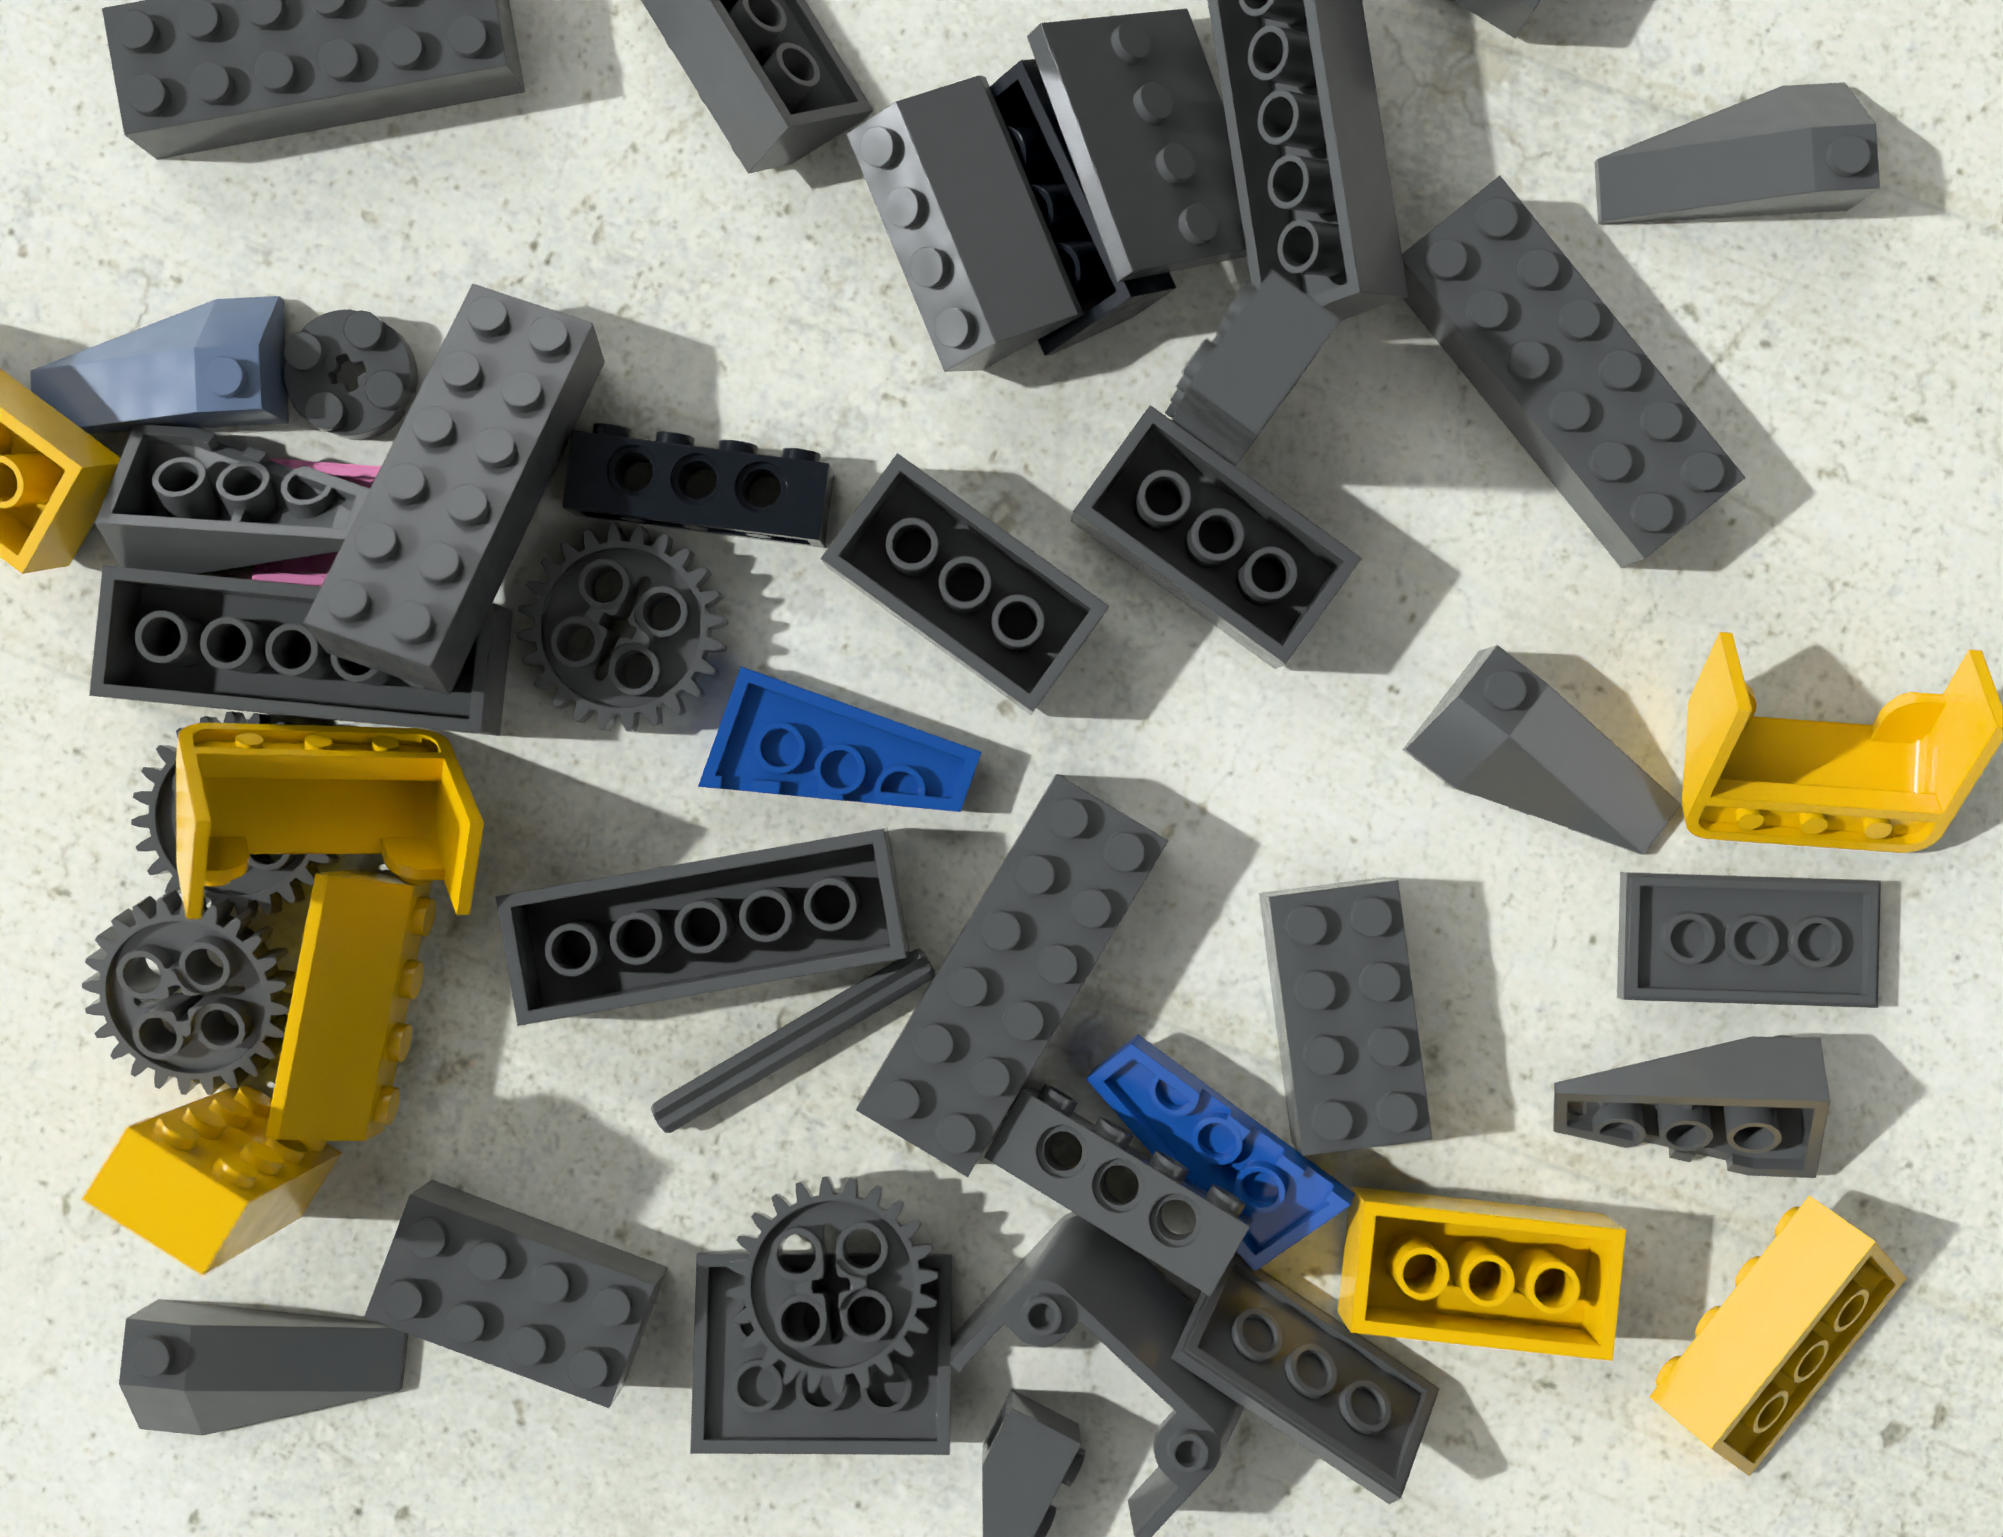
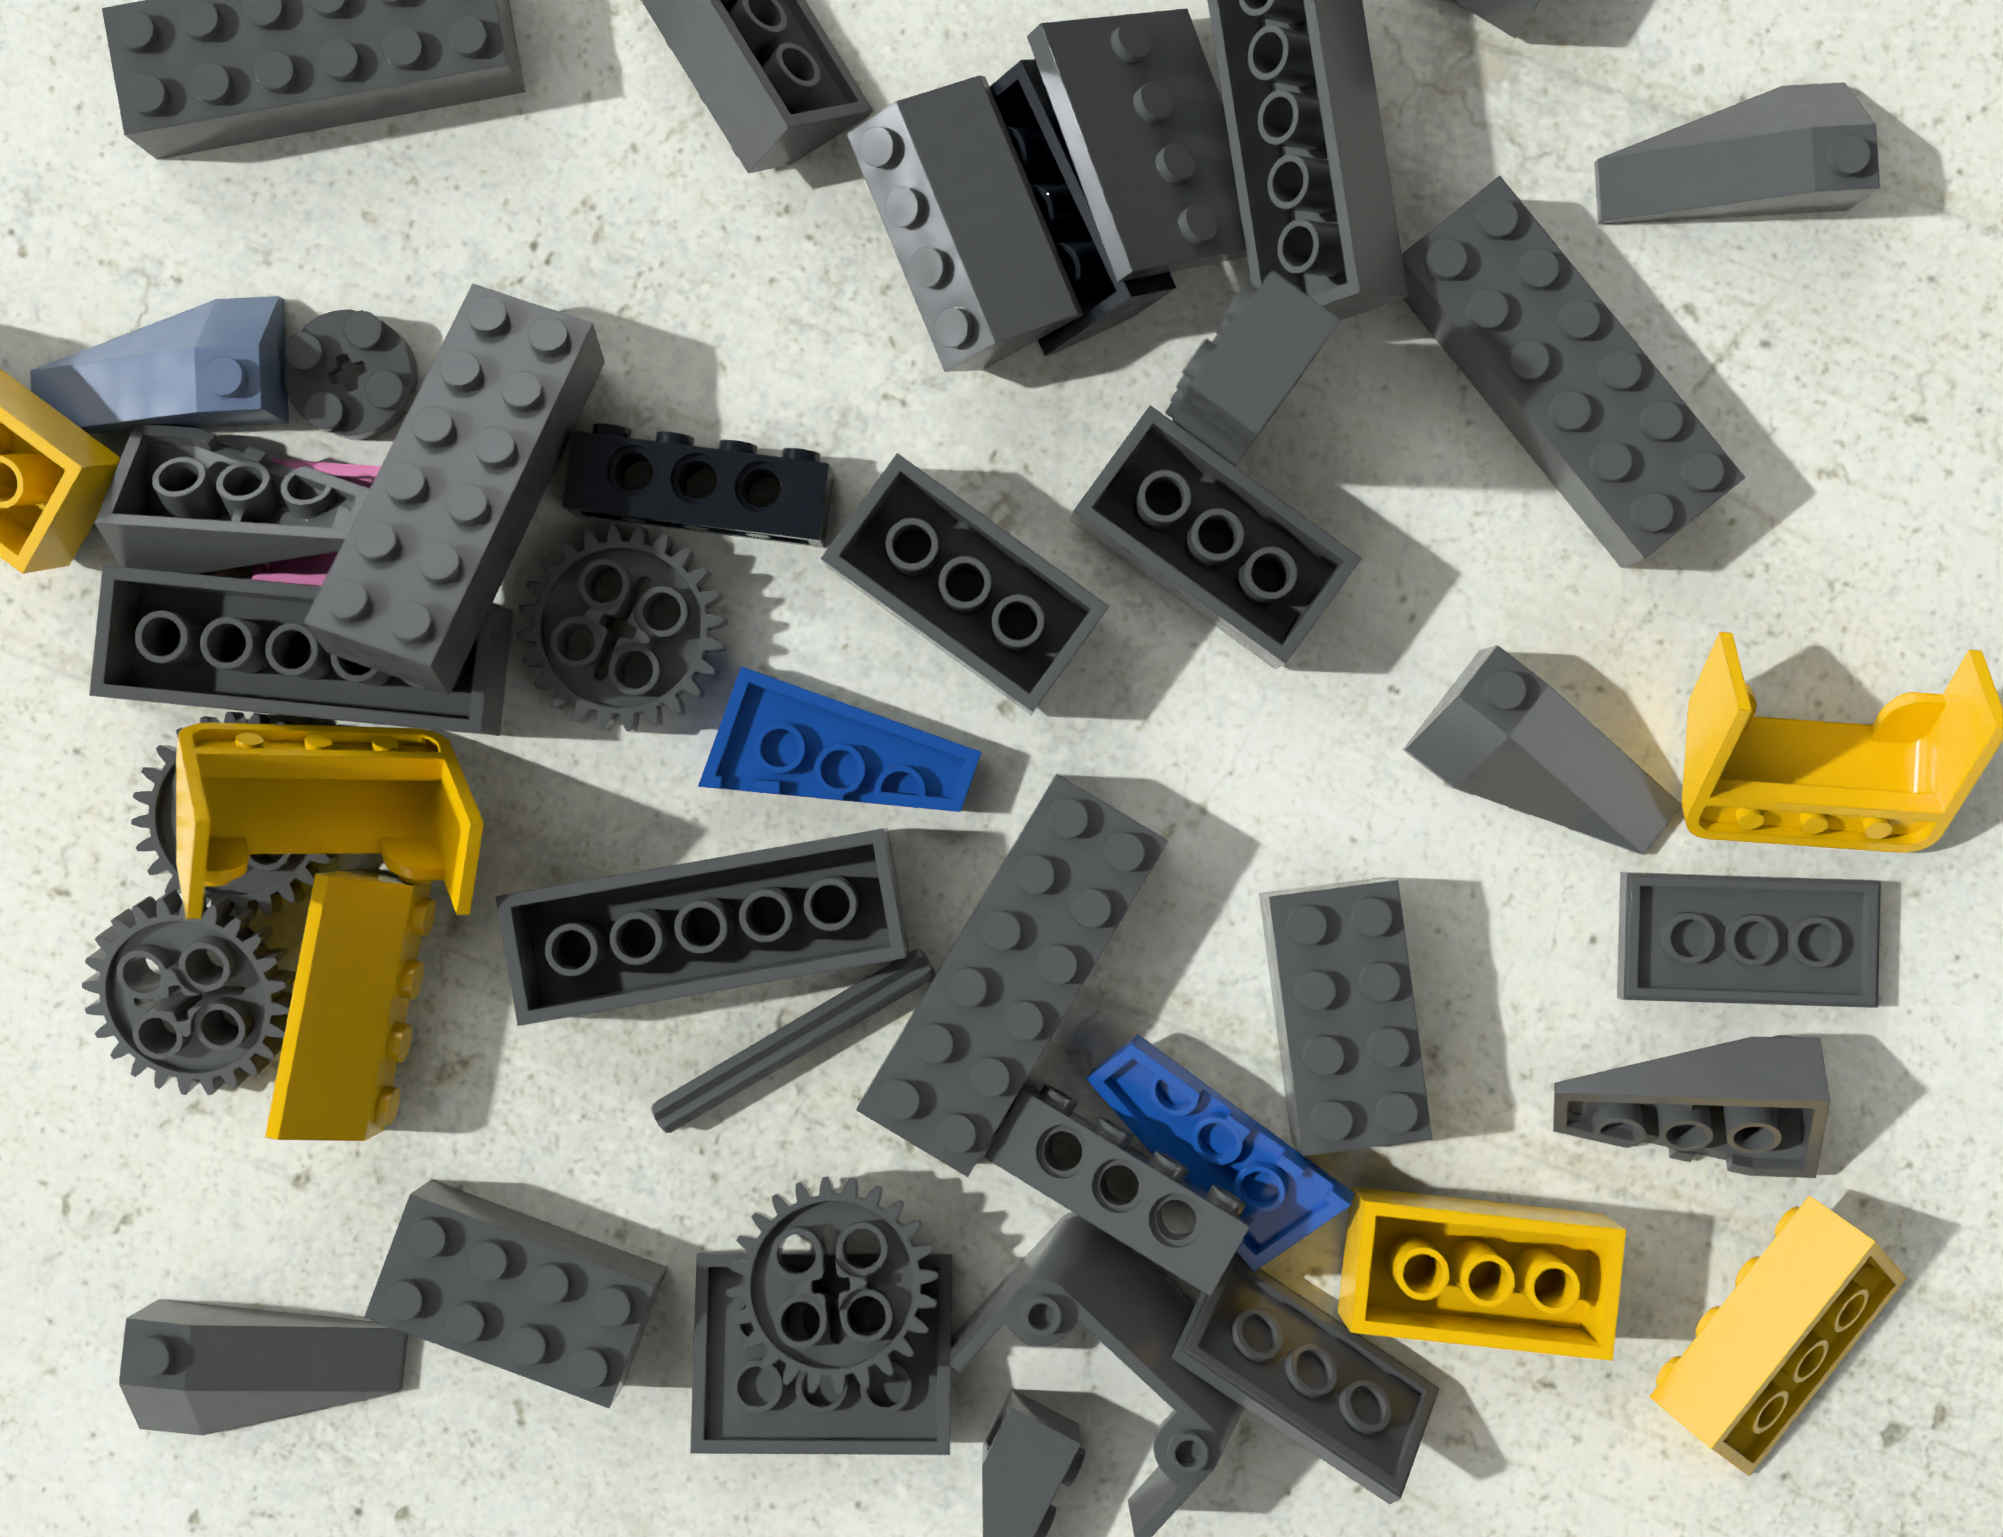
(208, 1178): yellow brick -> none

